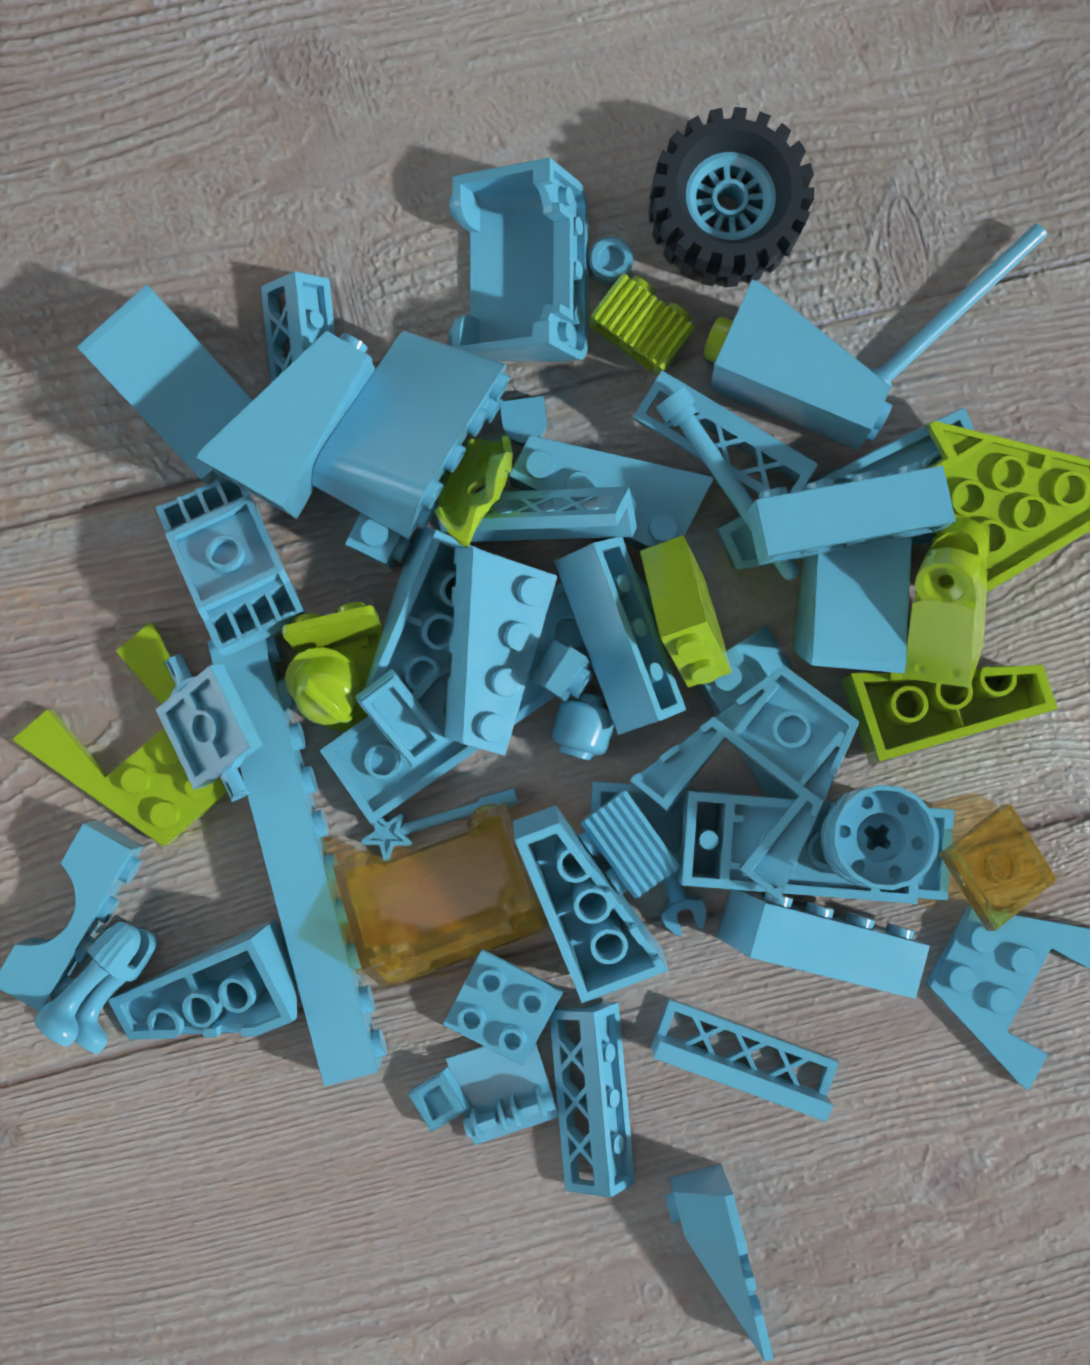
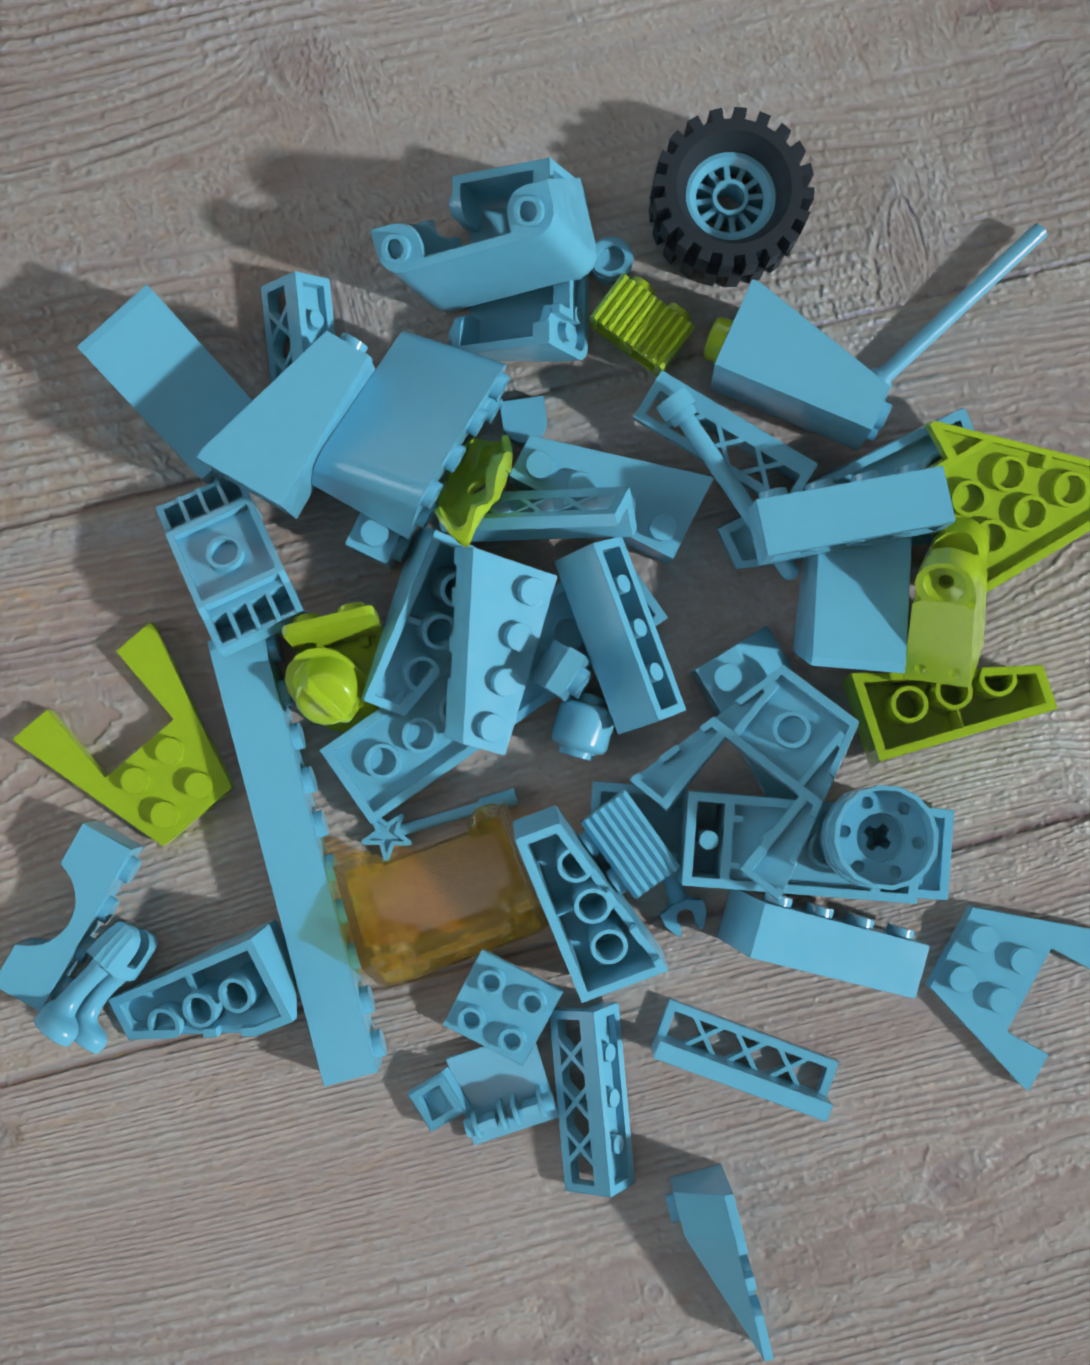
(208, 726): medium azure plate -> none
(401, 718): medium azure tile -> none
(546, 246): none -> medium azure windscreen
(685, 612): lime brick -> none
(998, 867): clear yellow plate -> none

